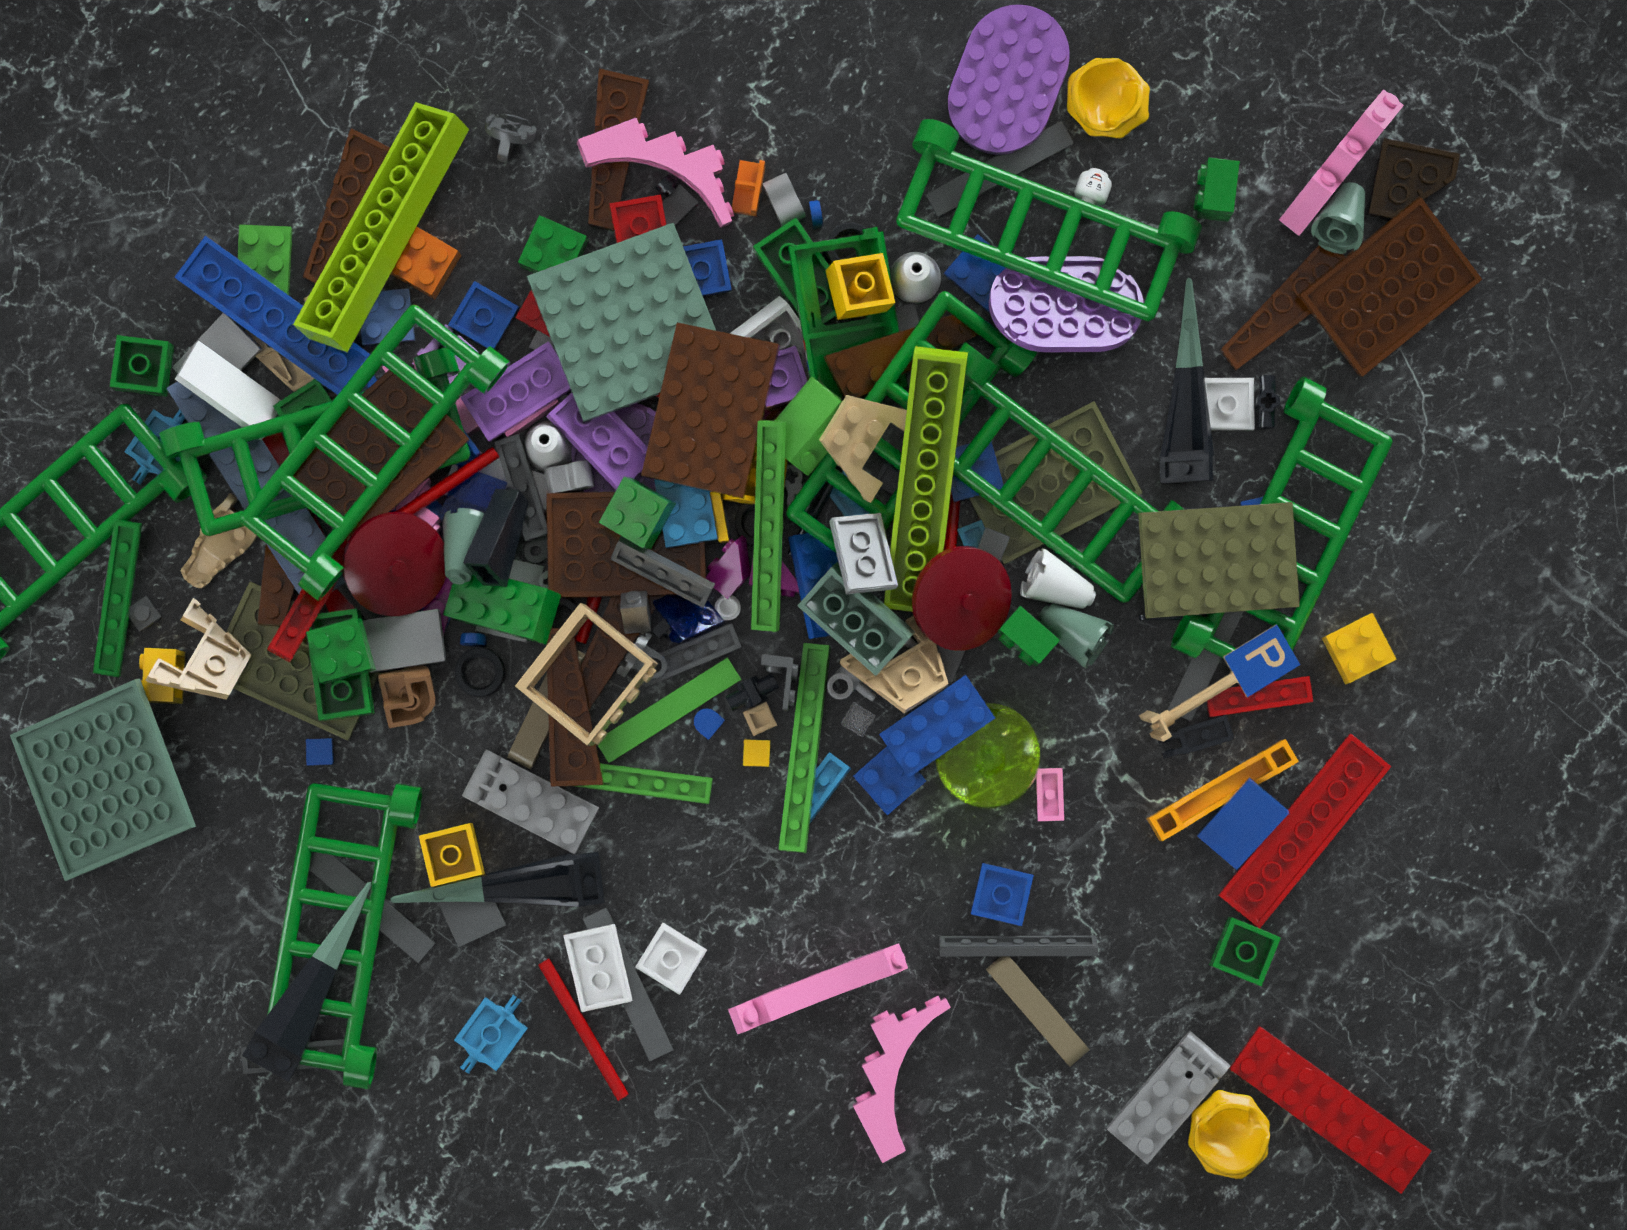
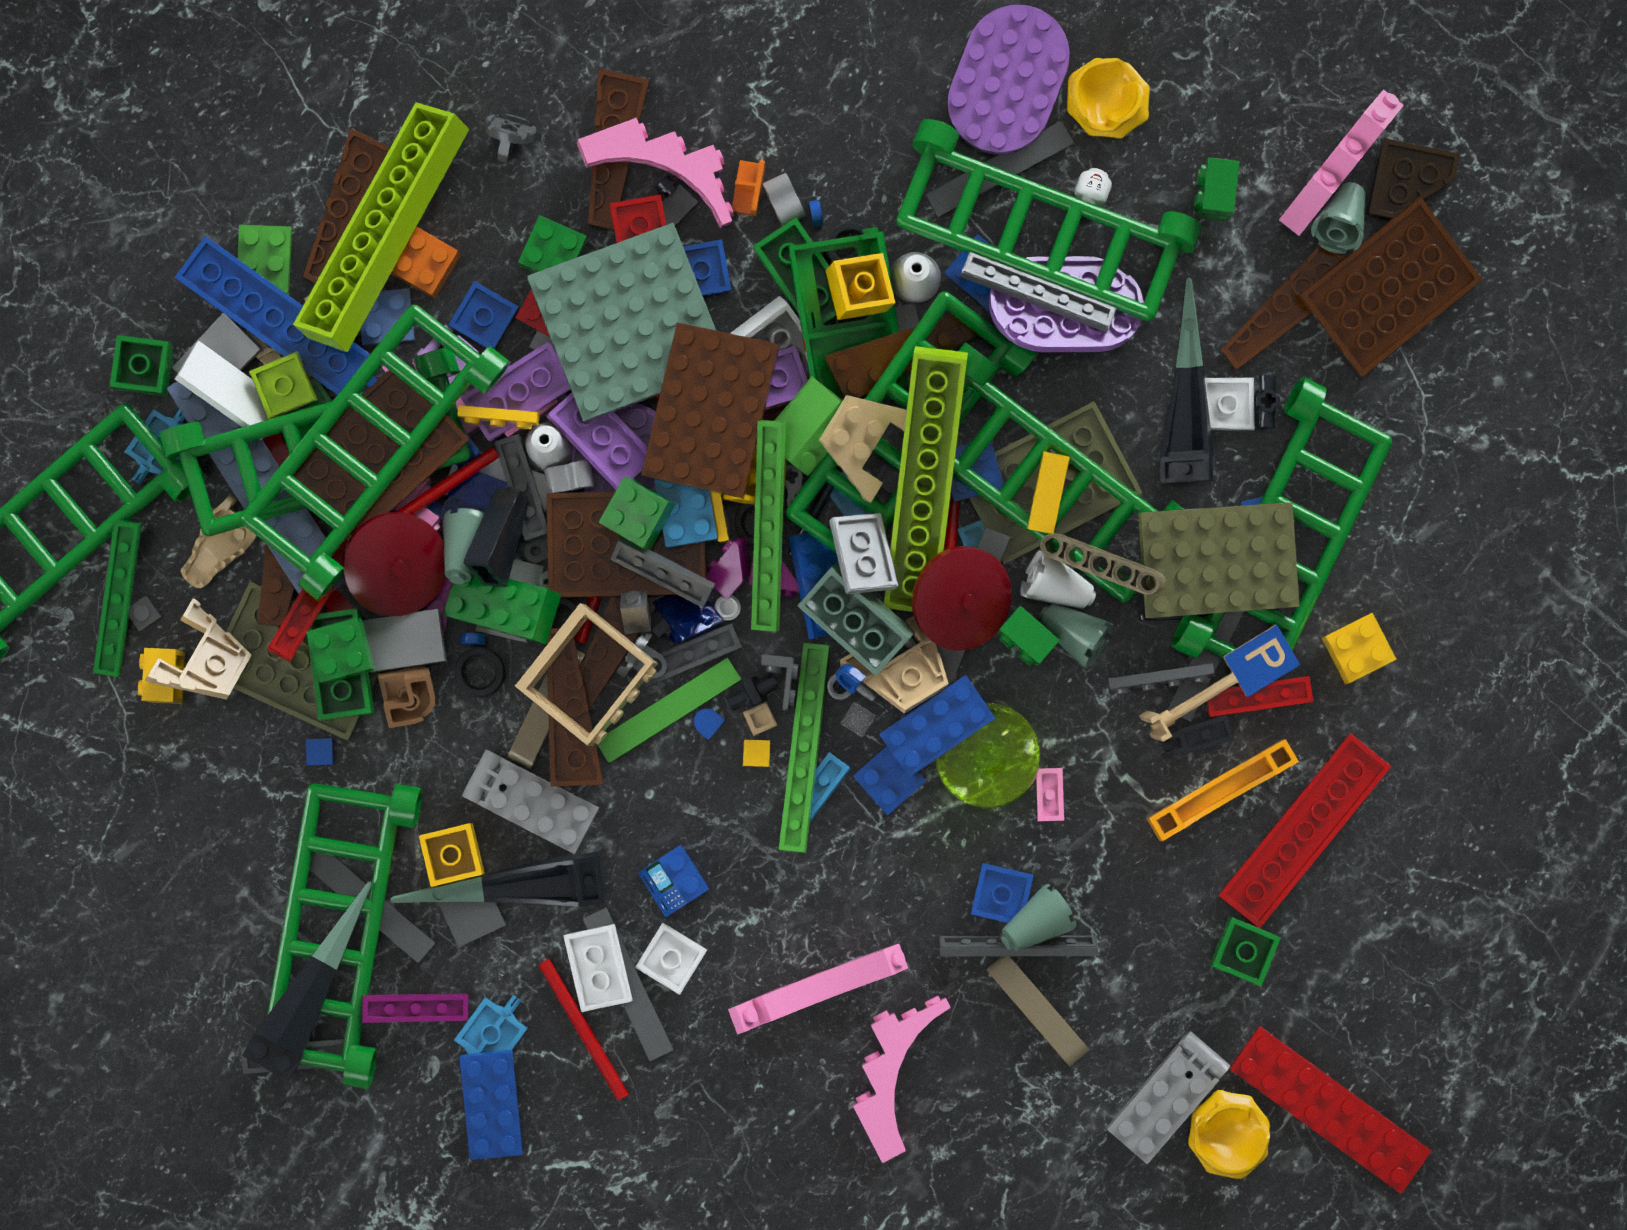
(102, 780): sand green plate -> none
(283, 385): none -> lime tile
(414, 1007): none -> magenta plate
(491, 1104): none -> blue plate
(498, 417): none -> yellow plate
(654, 783): bright green tile -> none
(673, 880): none -> blue slope
(849, 678): none -> blue tile
(1038, 292): none -> tile
(1039, 920): none -> sand green cone
(1048, 492): none -> yellow tile
(1090, 564): none -> dark tan beam
(1172, 677): none -> dark grey plate
(1243, 823): blue tile -> none

